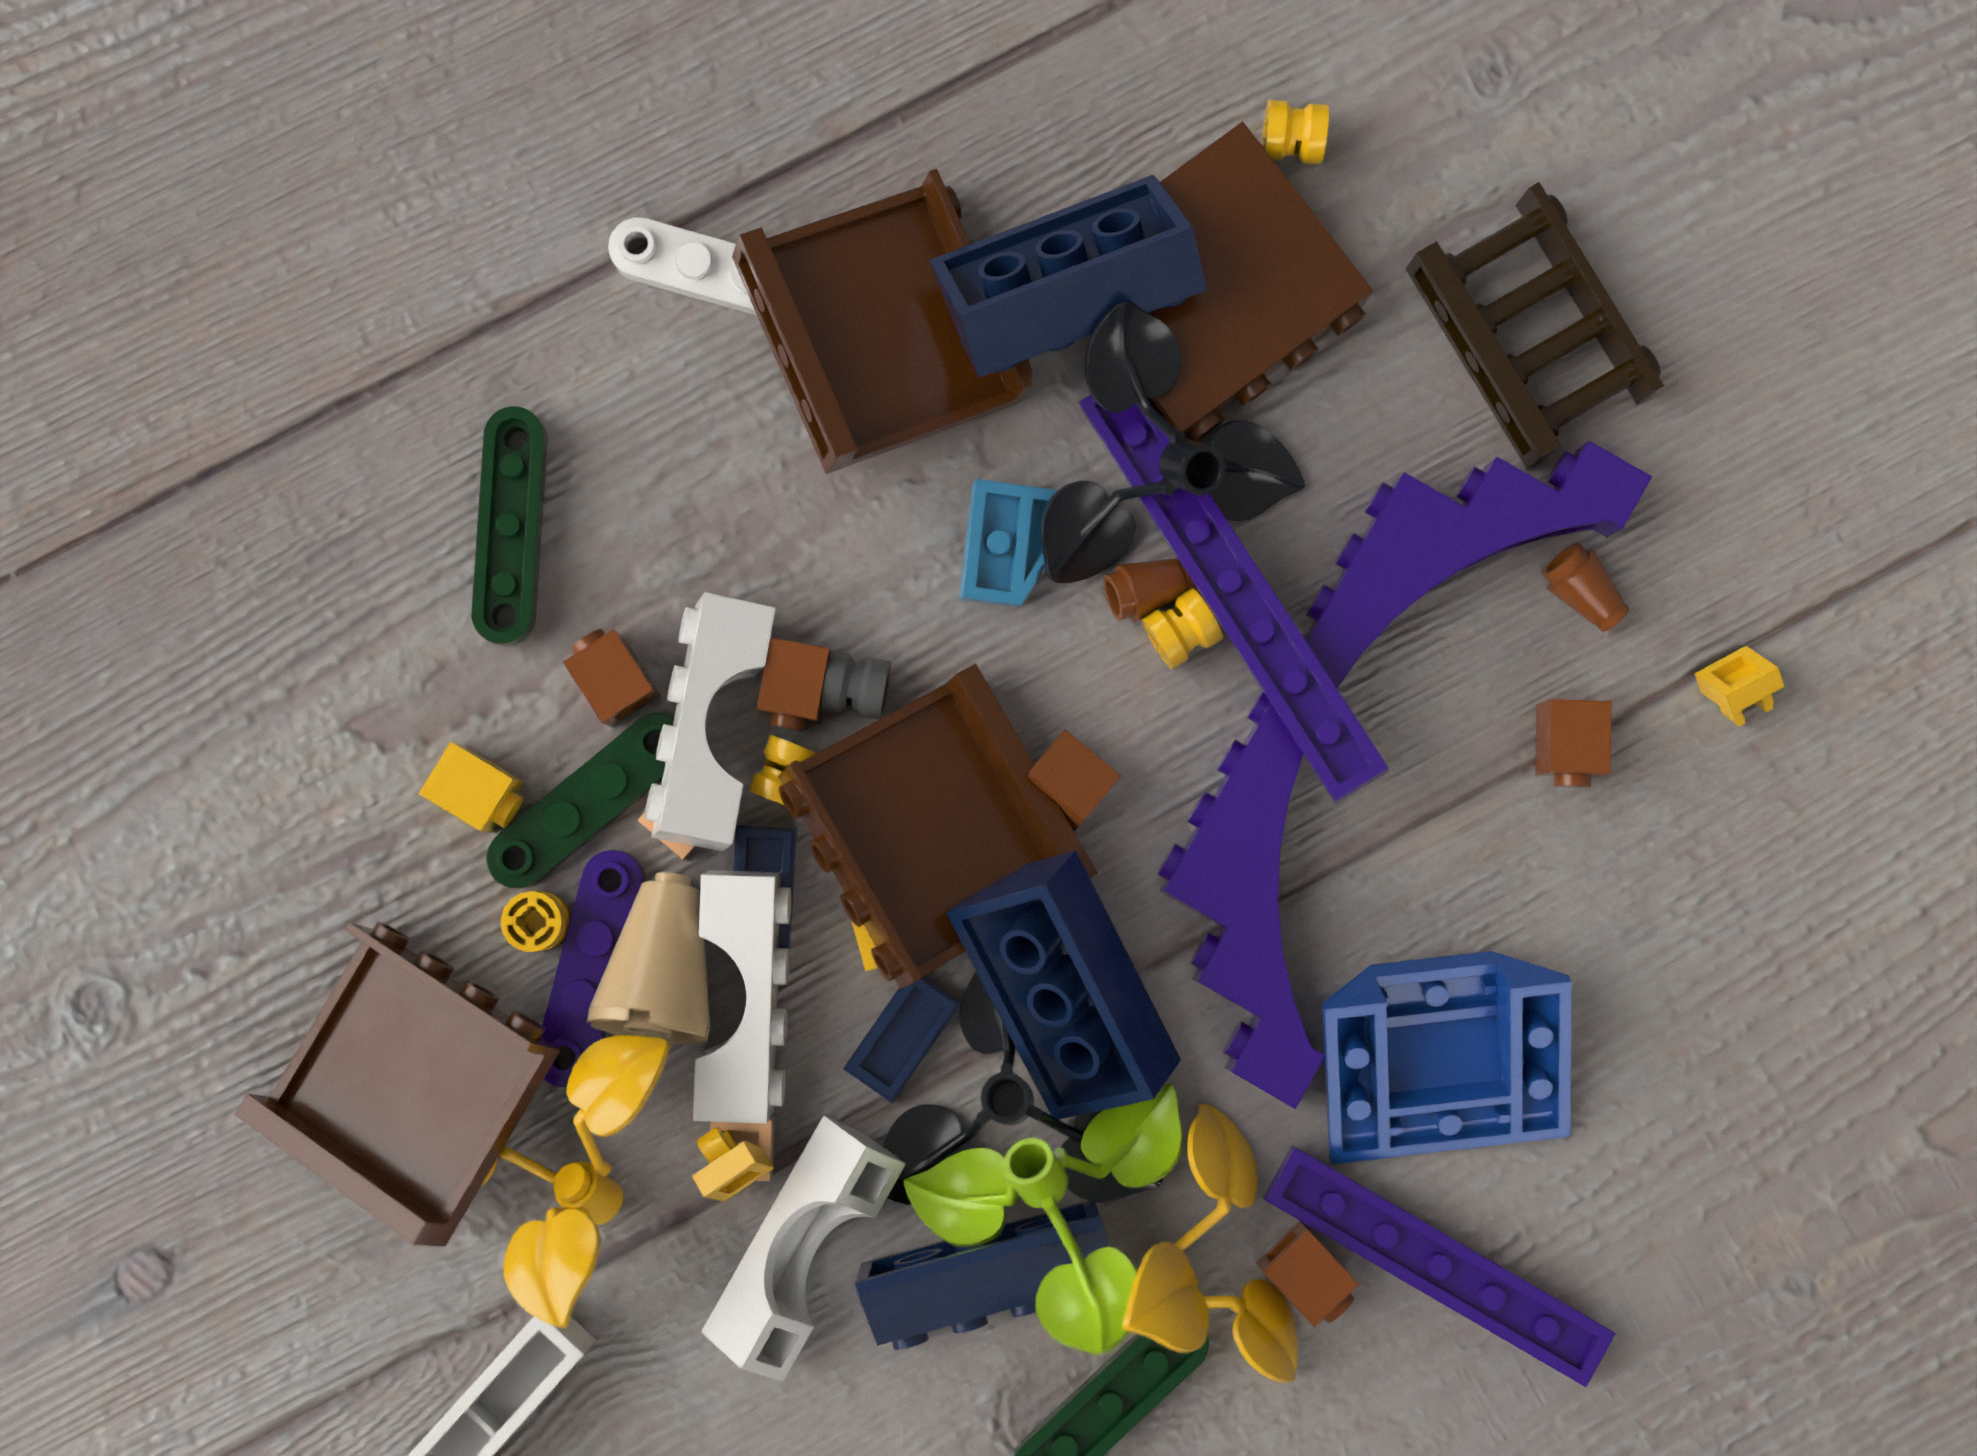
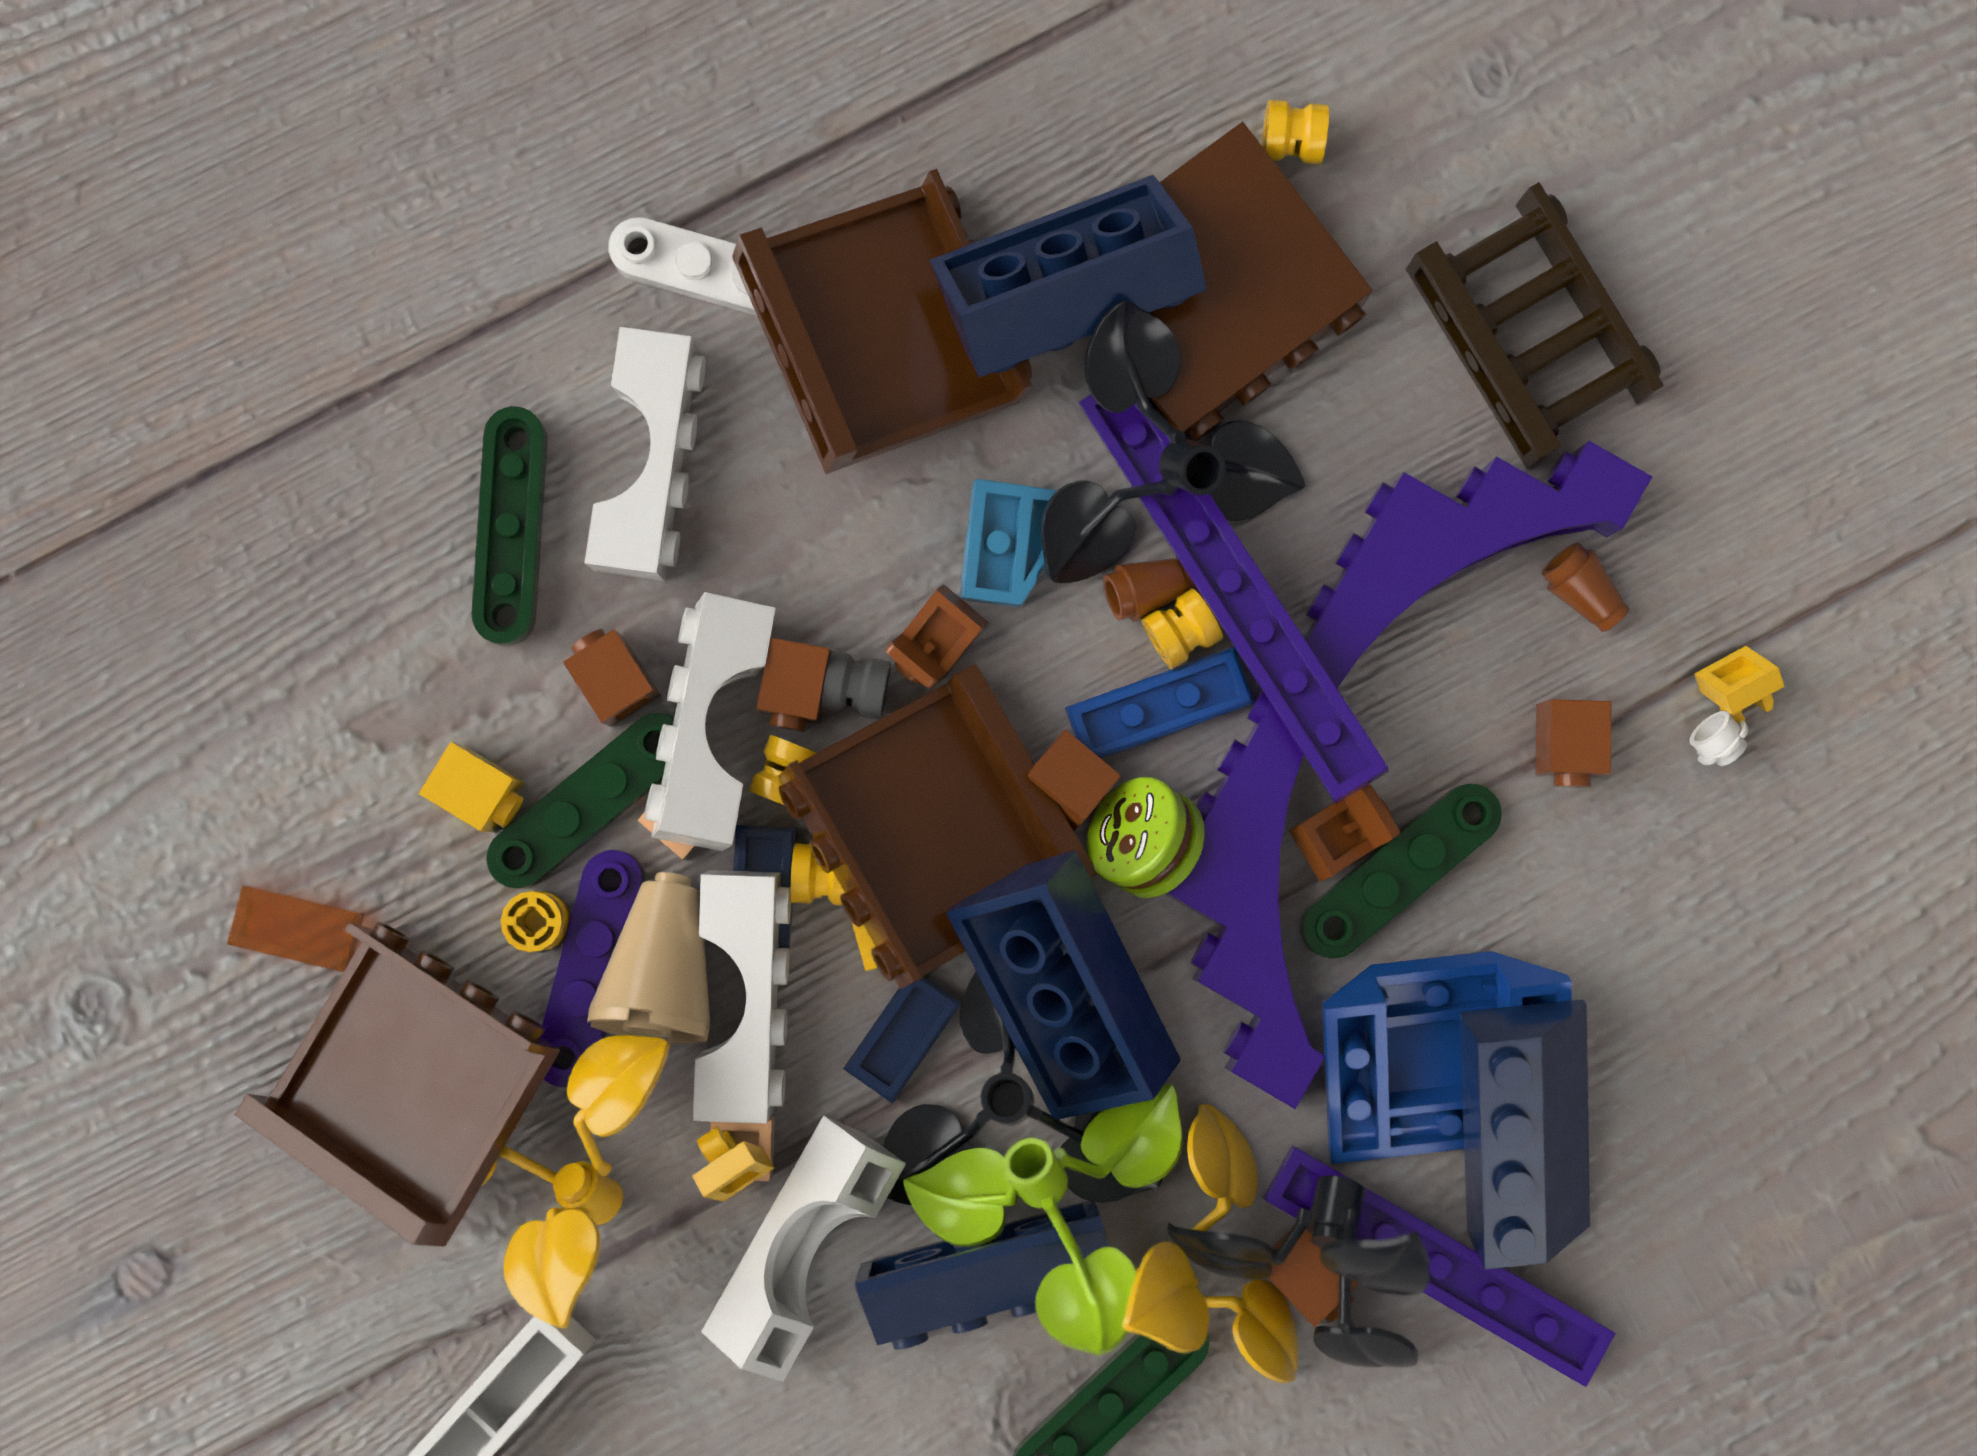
(294, 928): none -> clear orange tile
(634, 530): none -> white arch
(810, 880): none -> yellow wheel
(936, 638): none -> dark orange bracket
(1145, 837): none -> lime head
(1161, 704): none -> blue tile
(1344, 832): none -> dark orange bracket
(1384, 1266): none -> black plant
(1400, 870): none -> dark green plate
(1525, 1130): none -> dark blue slope
(1719, 739): none -> white plate

